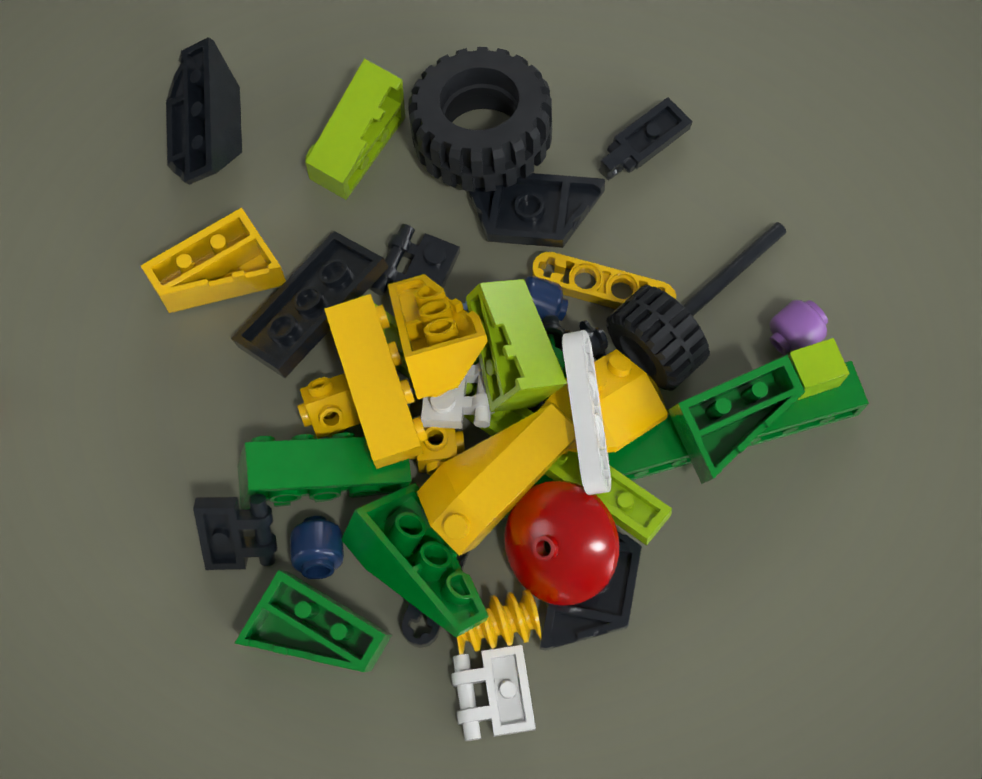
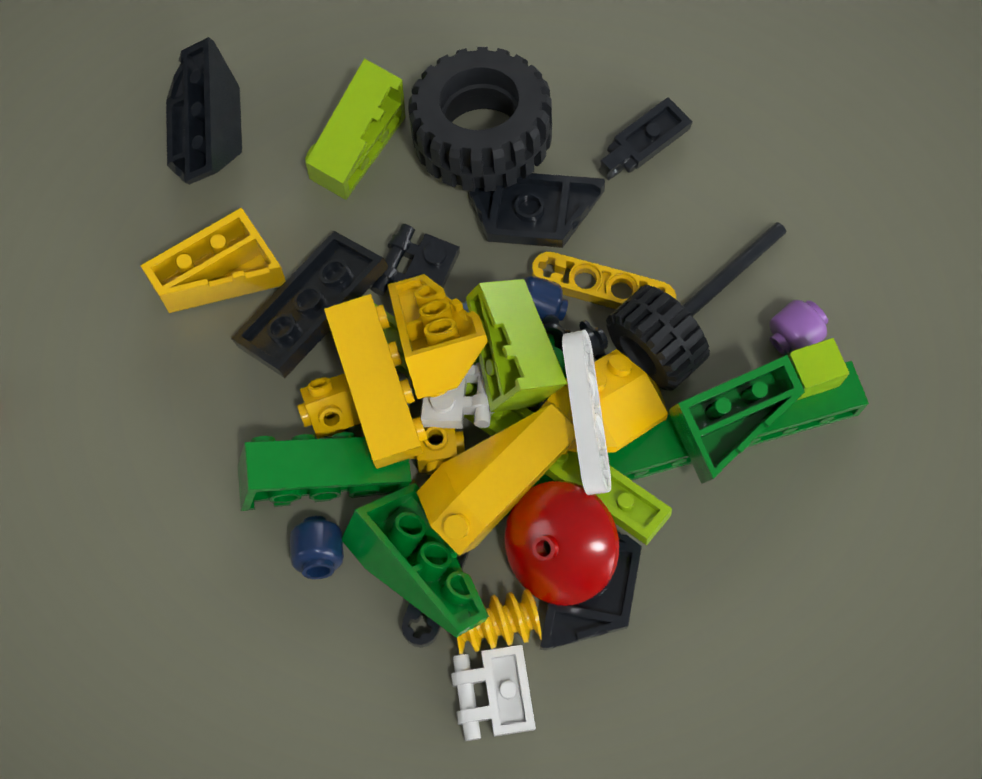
(222, 535): black plate -> none
(312, 626): green wedge -> none

